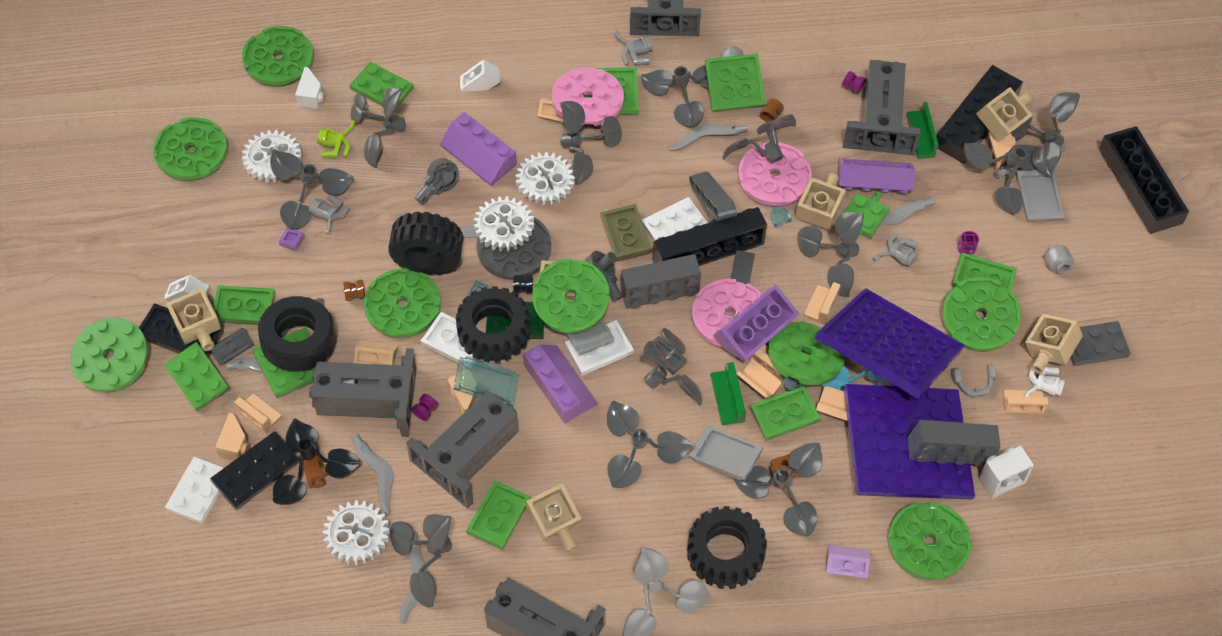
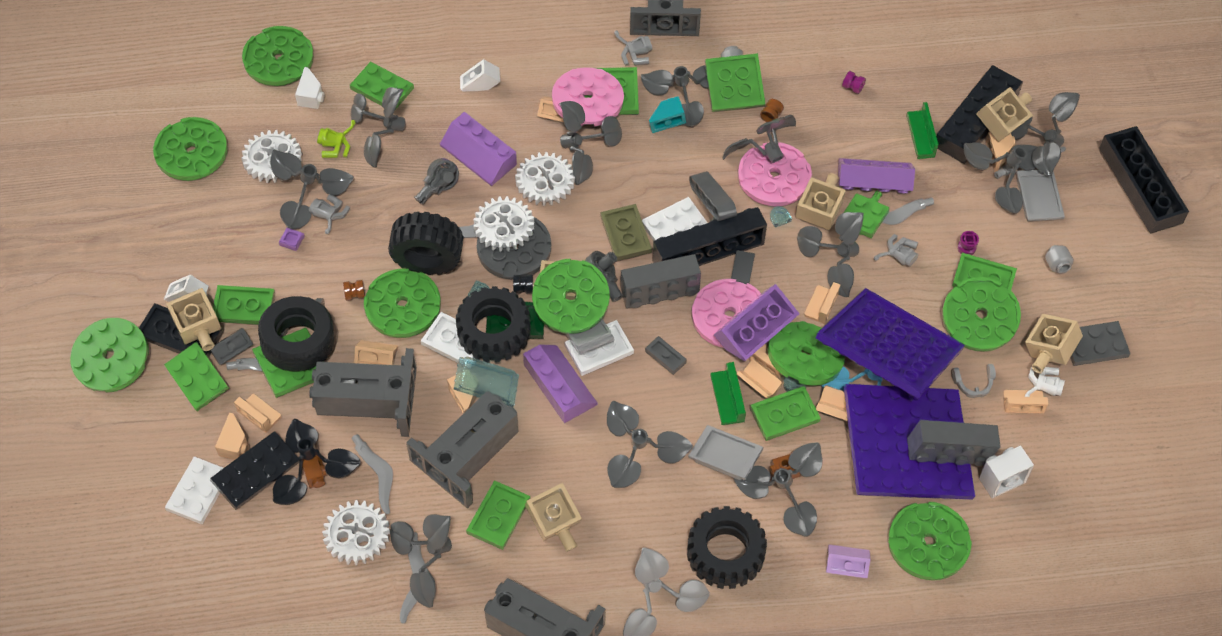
(424, 407): magenta wheel -> none
(659, 374): dark grey plant -> none
(667, 115): none -> teal slope
(708, 129): light grey piece -> none
(883, 113): dark grey brick -> none

